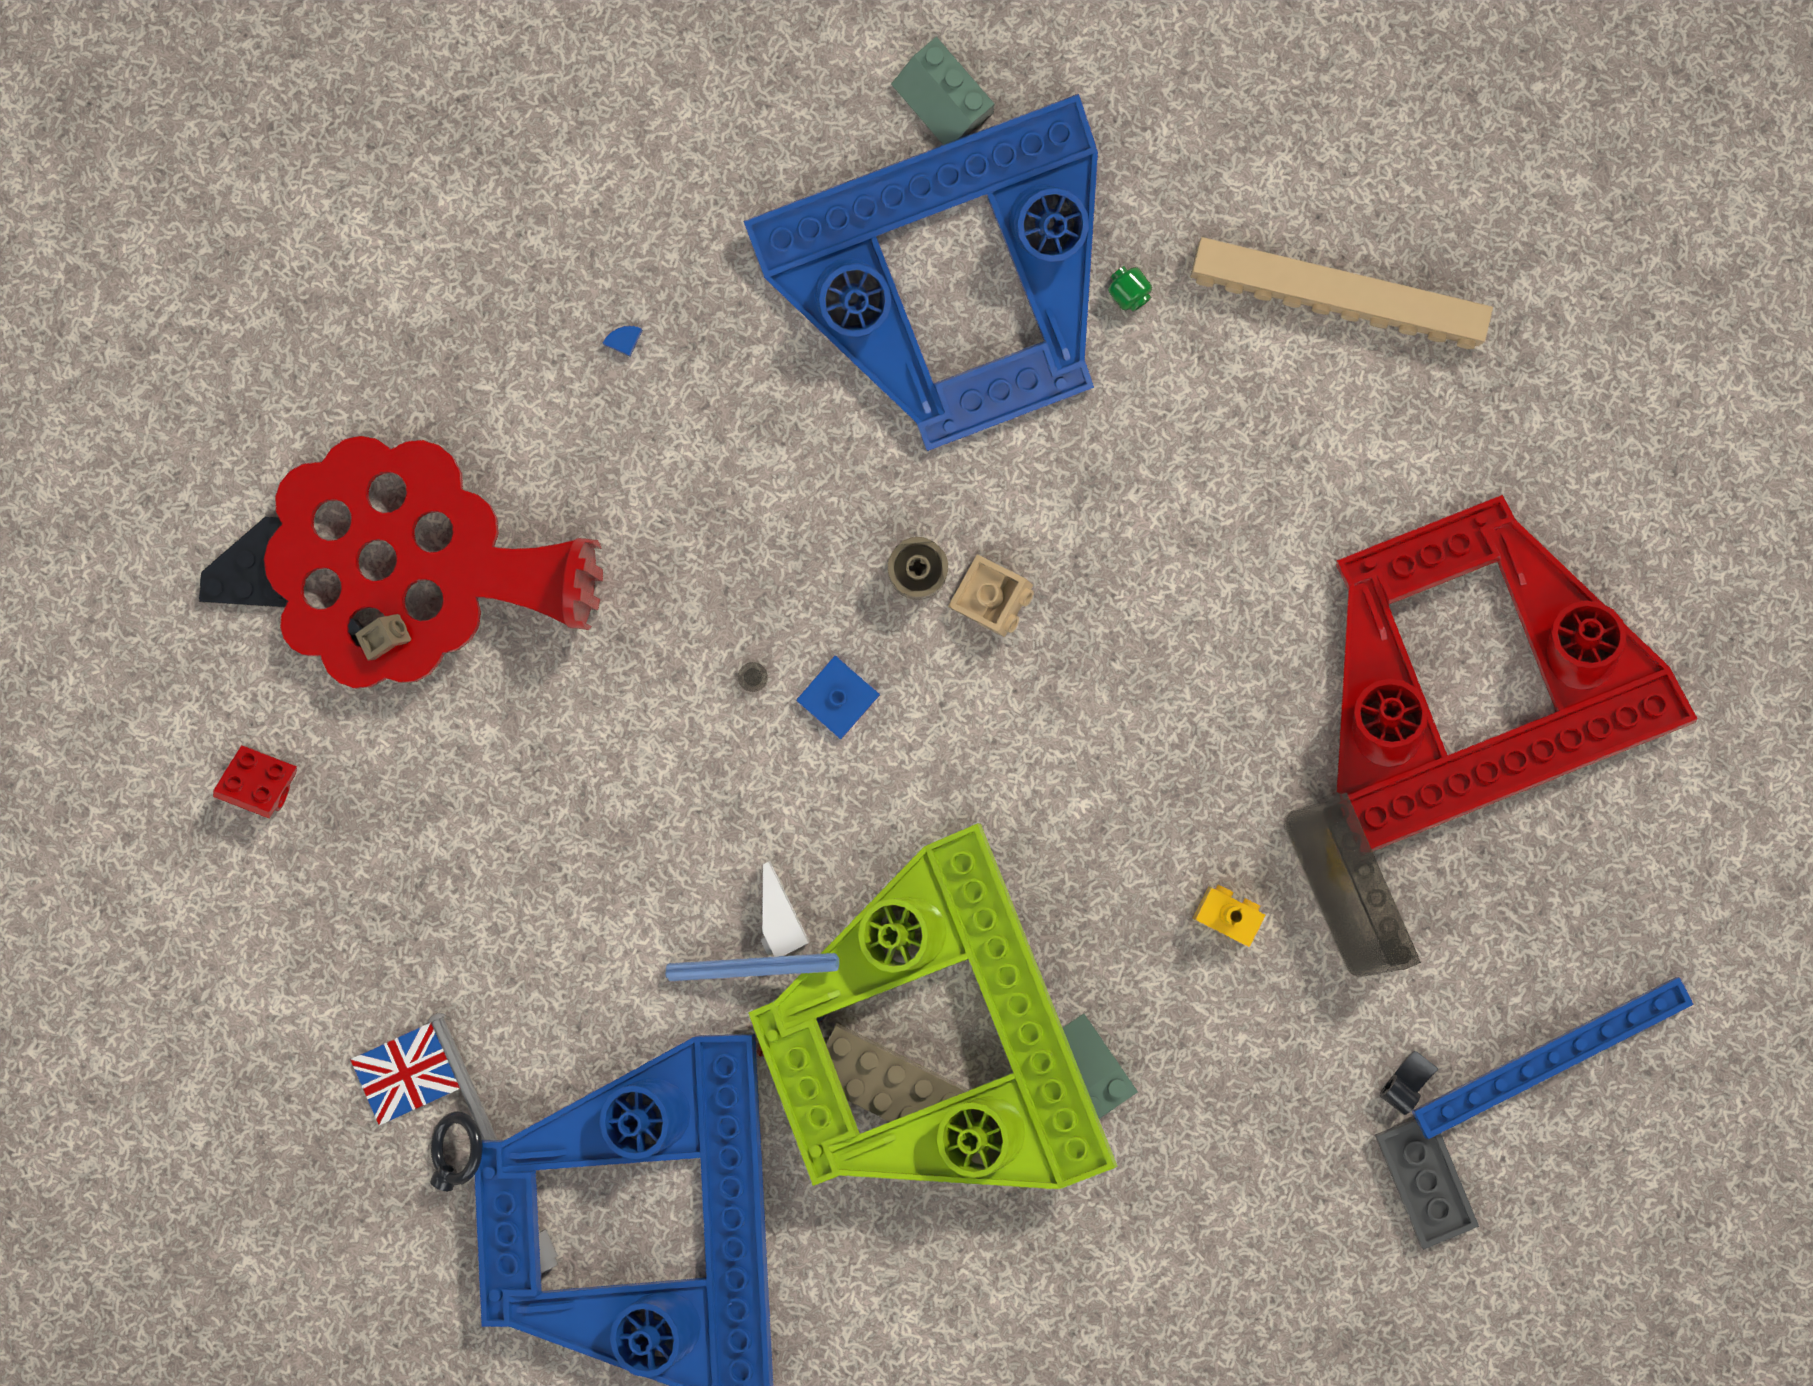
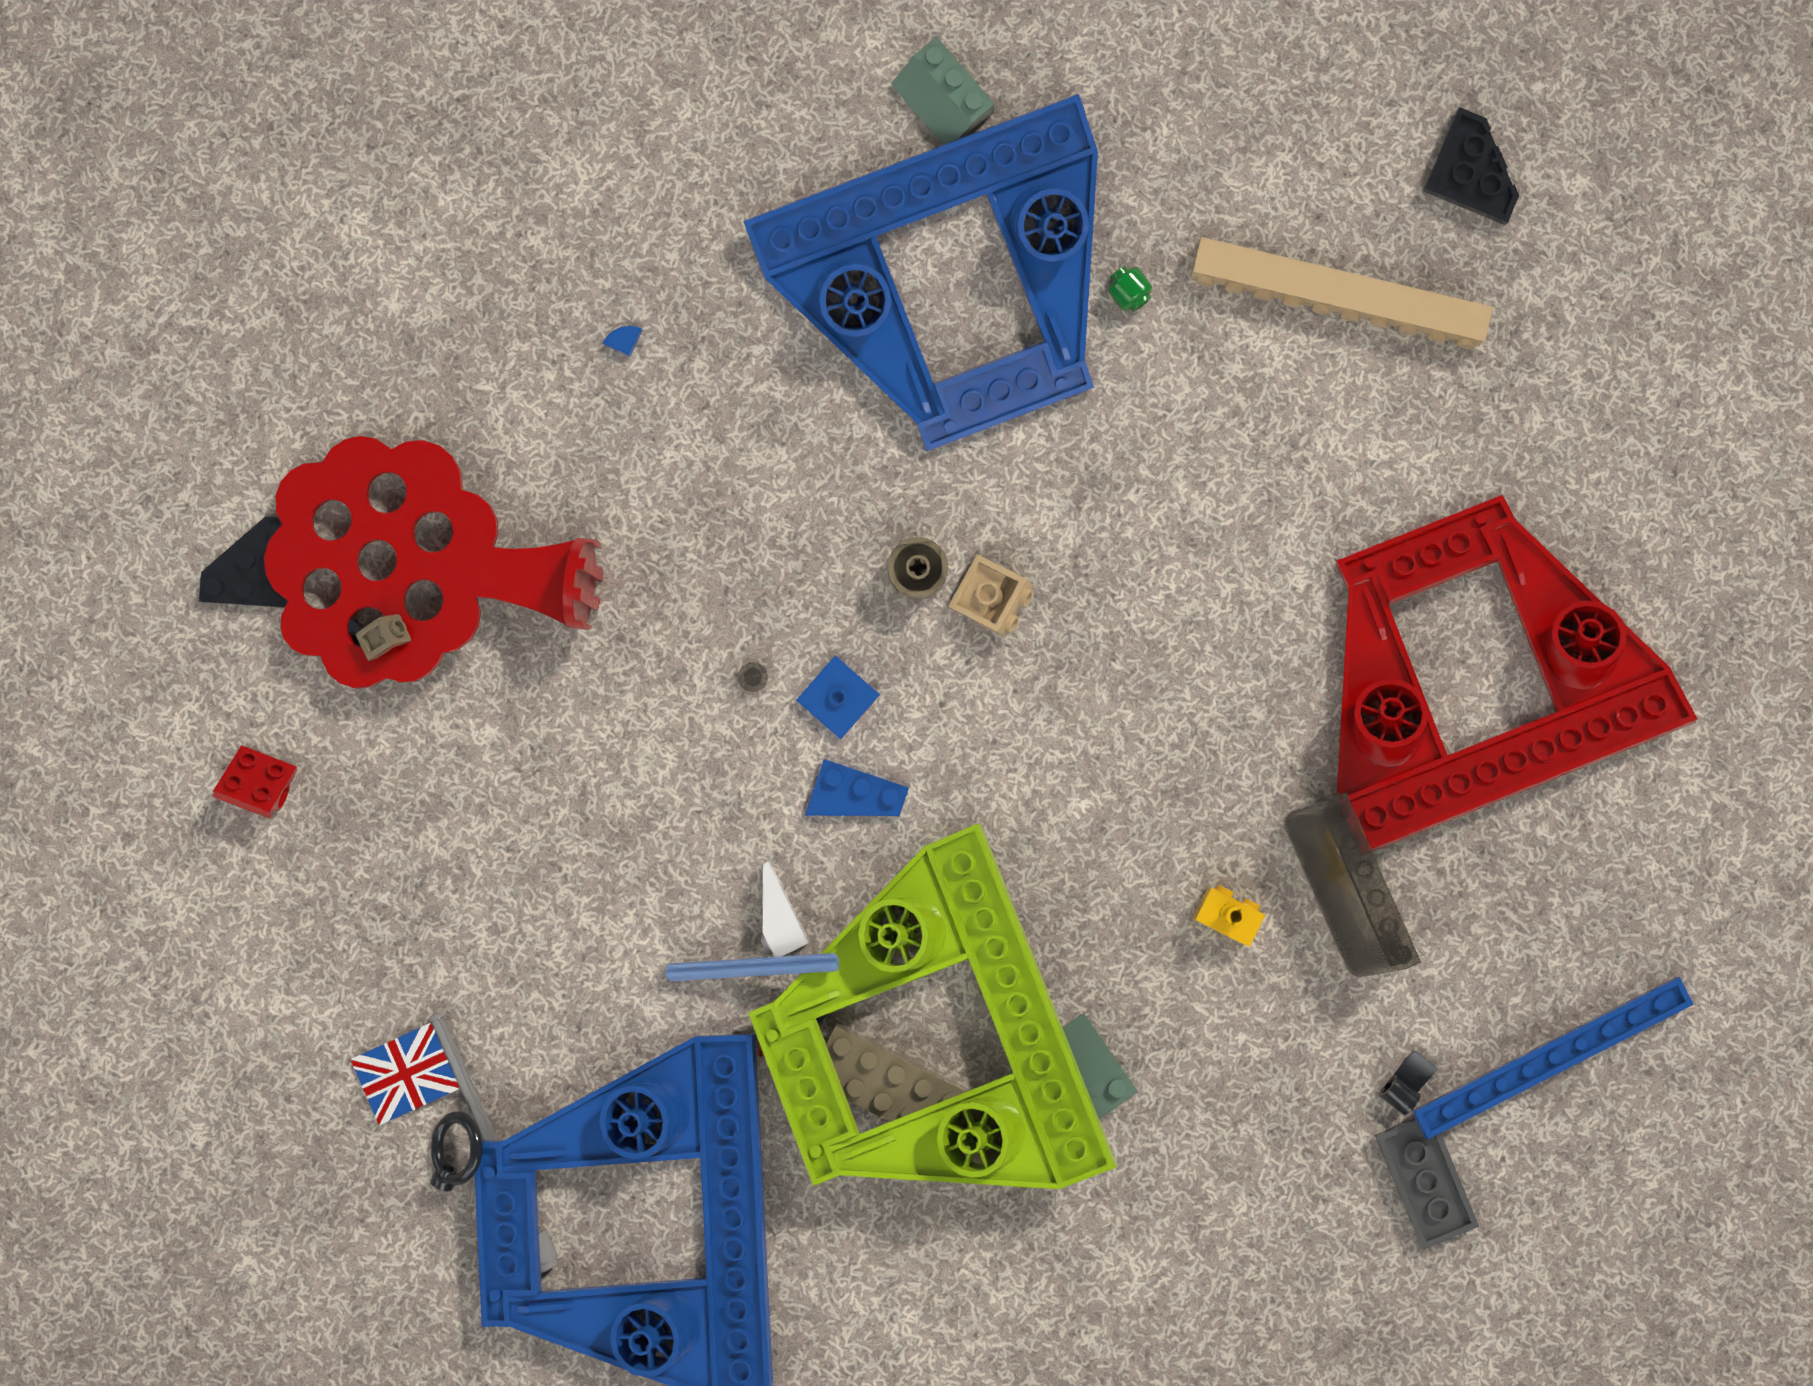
(854, 793): none -> blue wing
(1473, 170): none -> black plate

